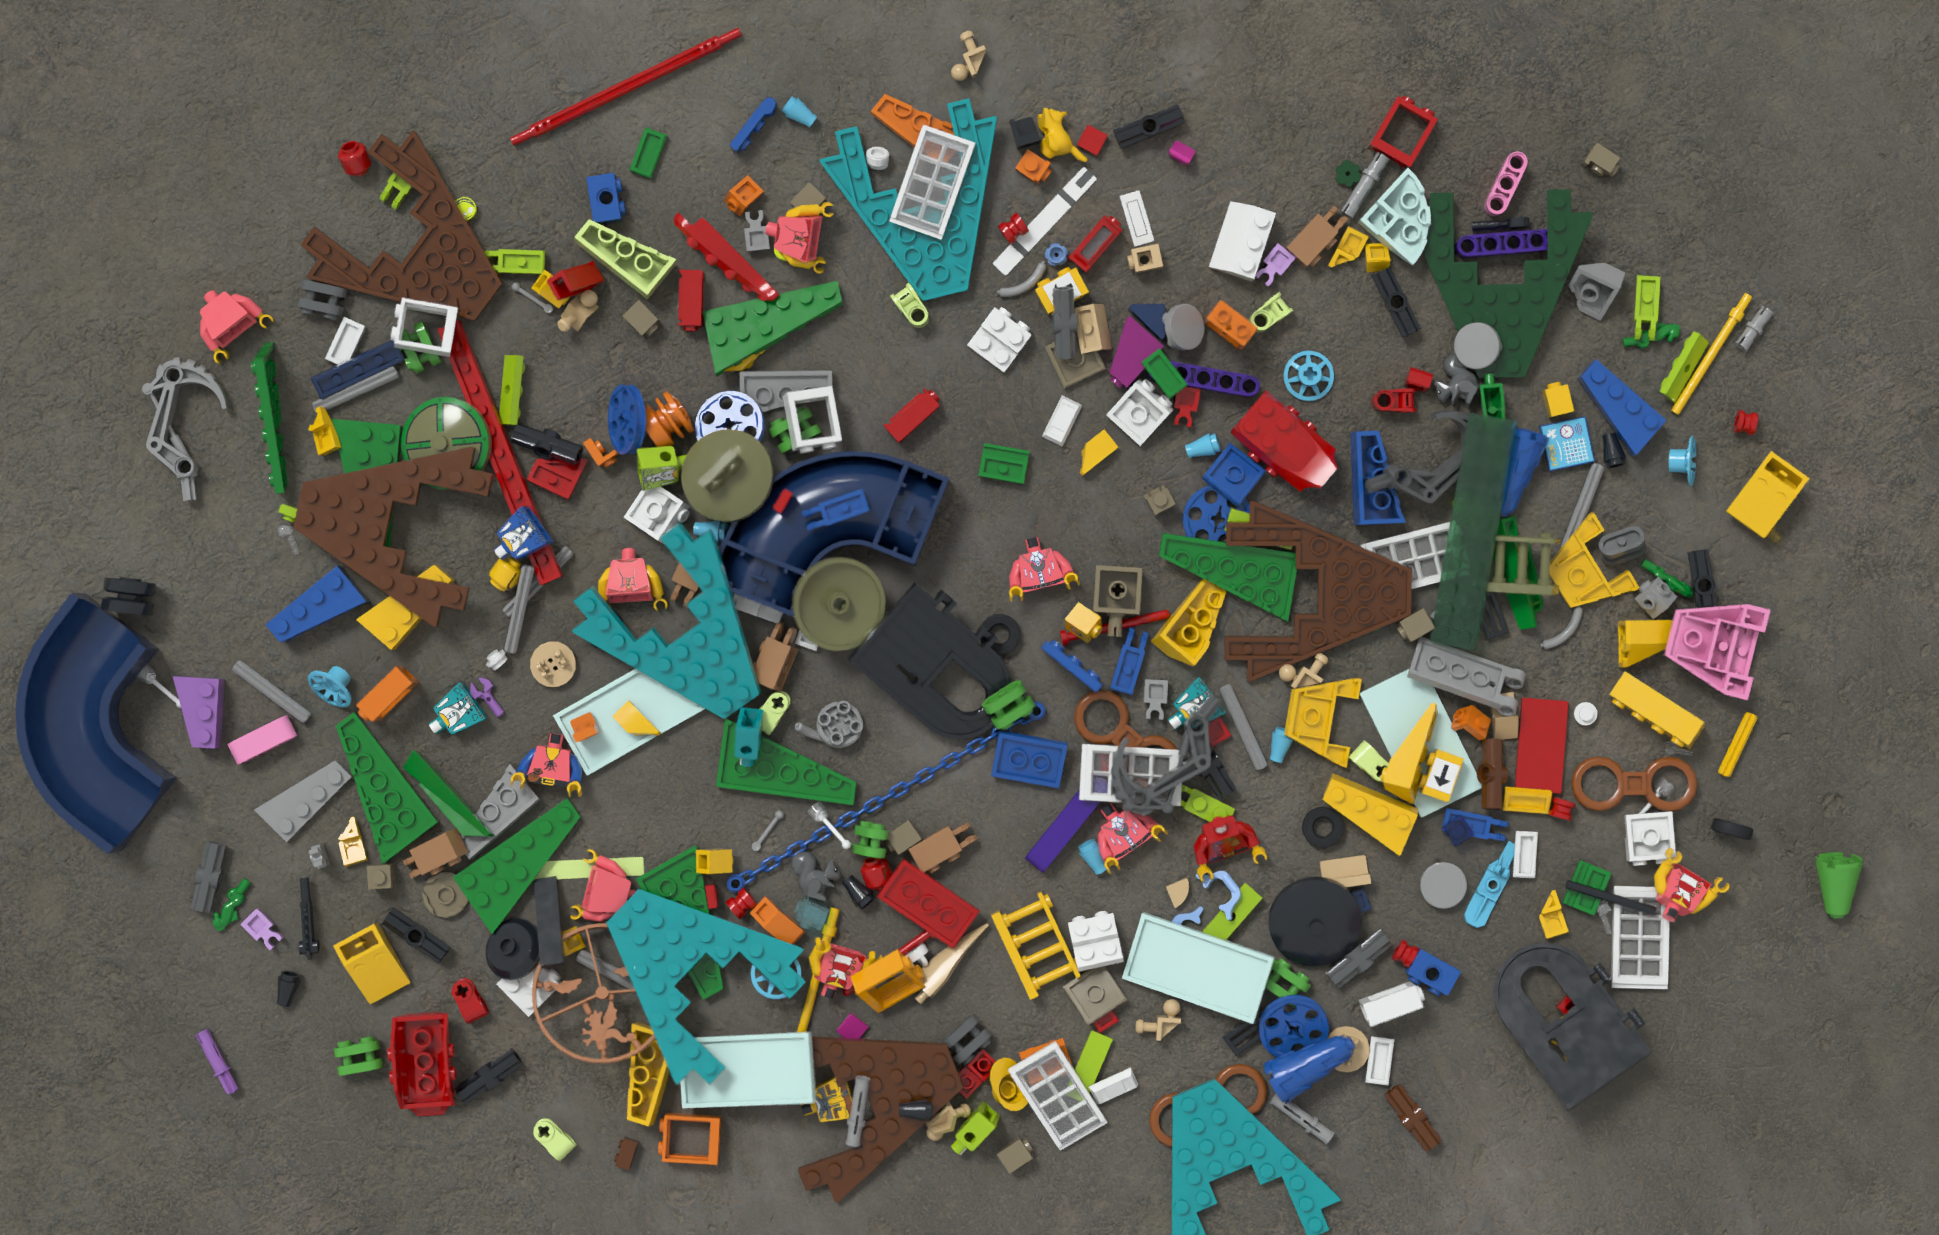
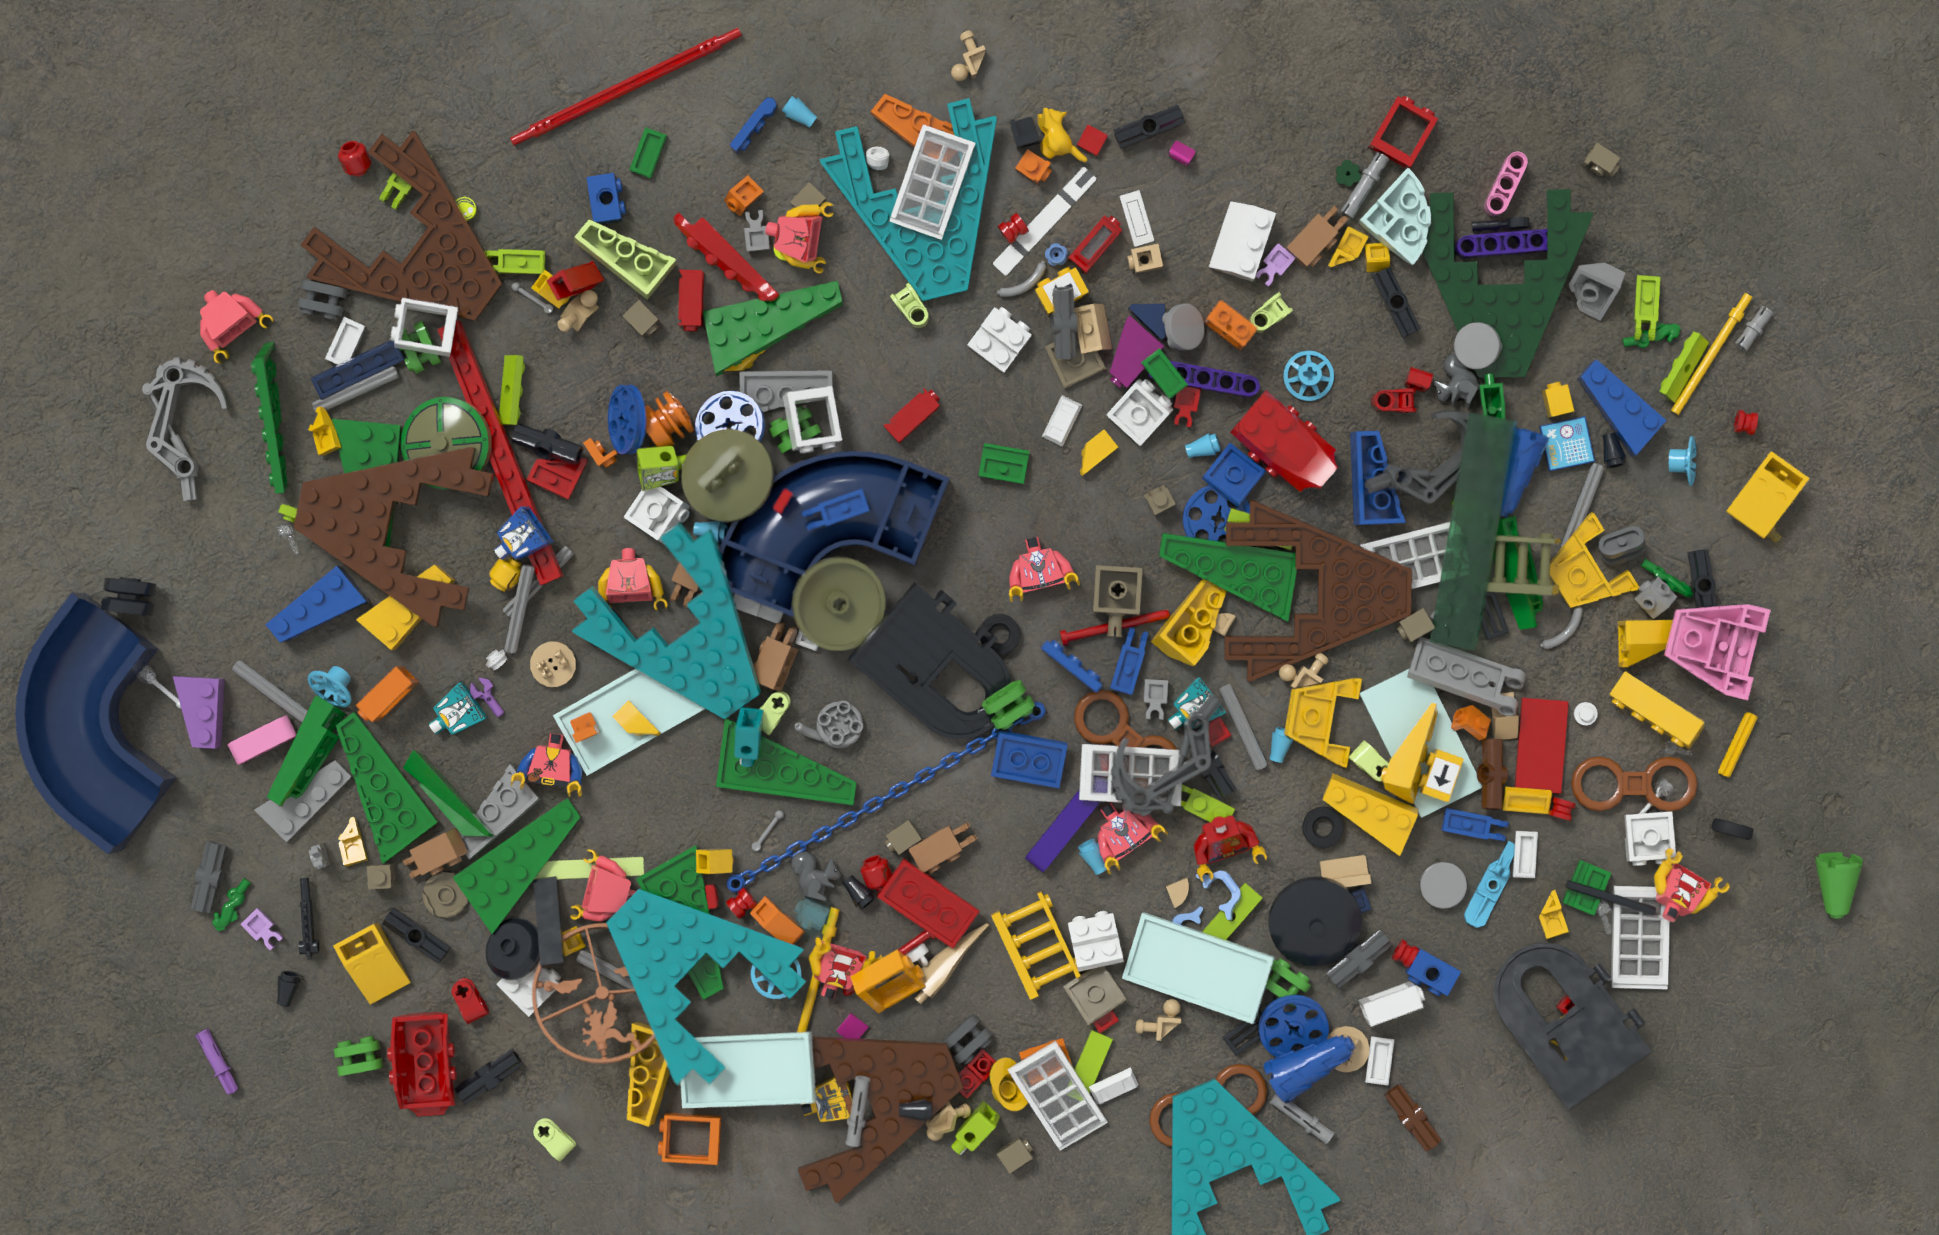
(307, 751): none -> green wedge
(626, 1154): reddish brown piece -> none
(819, 813): hinge -> none
(876, 833): bright green brick -> none
(1083, 623): yellow brick -> none
(1223, 623): none -> tan tile
(1457, 830): clear blue tile -> none

